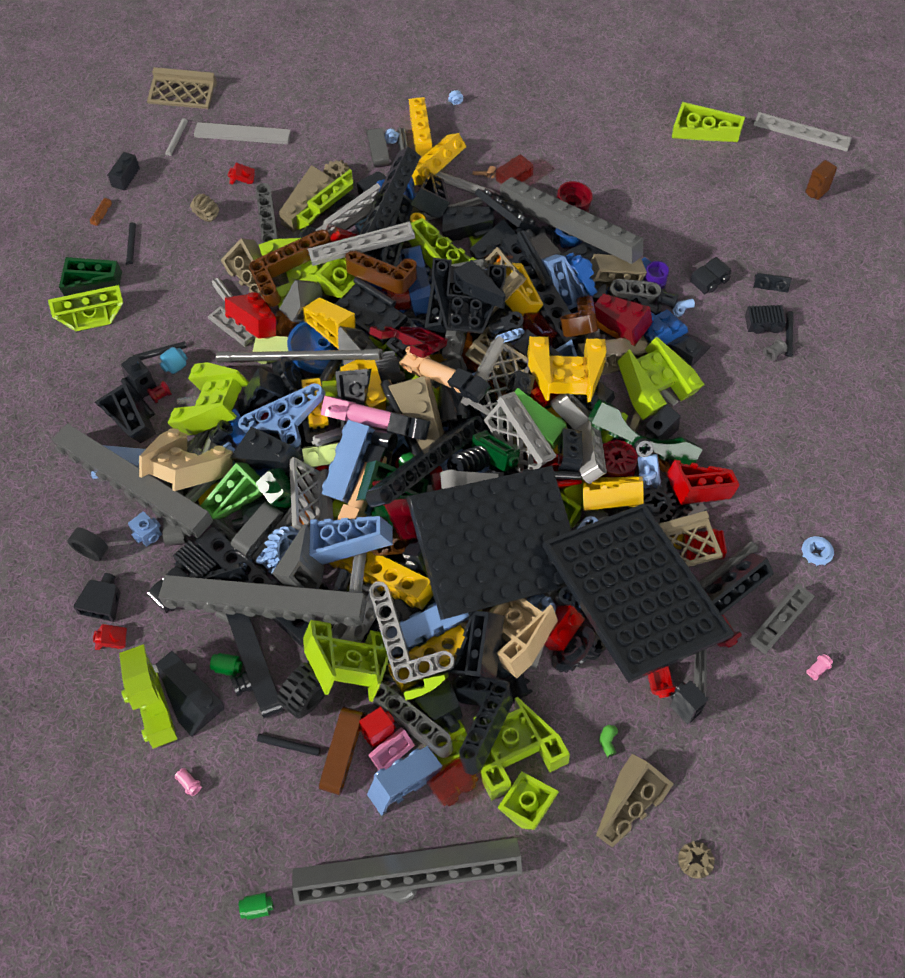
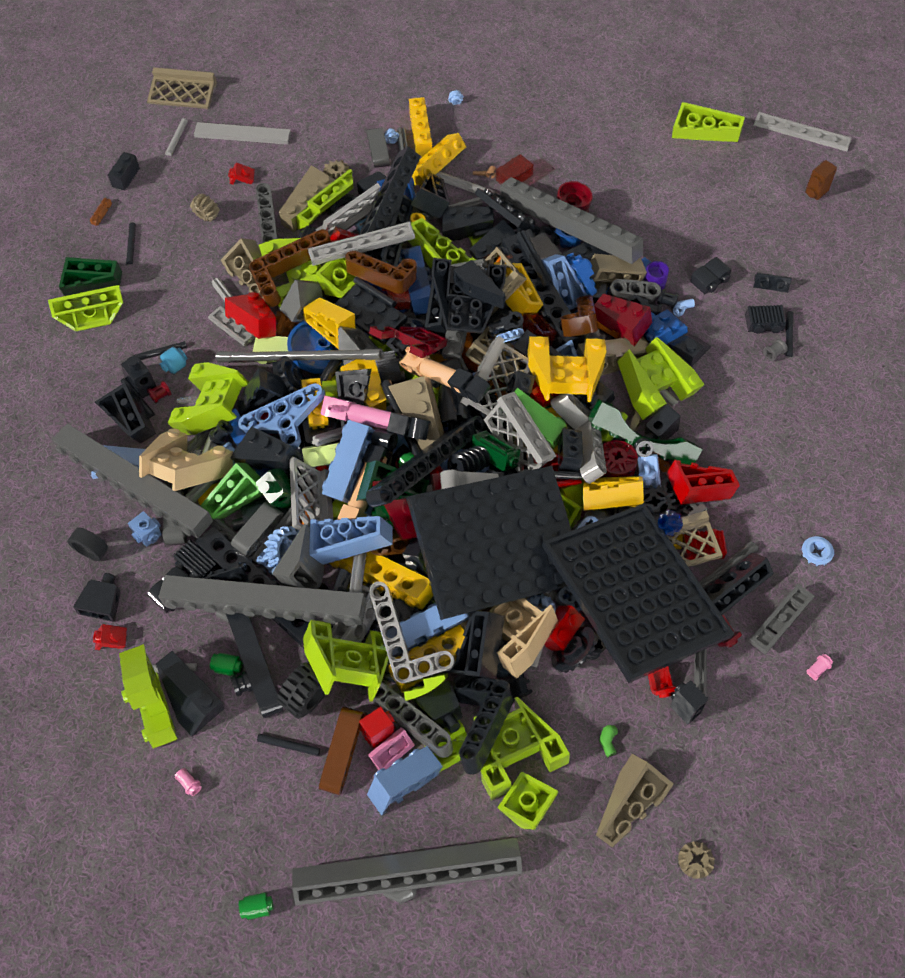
(451, 783): clear red brick -> none
(670, 522): none -> clear blue gear

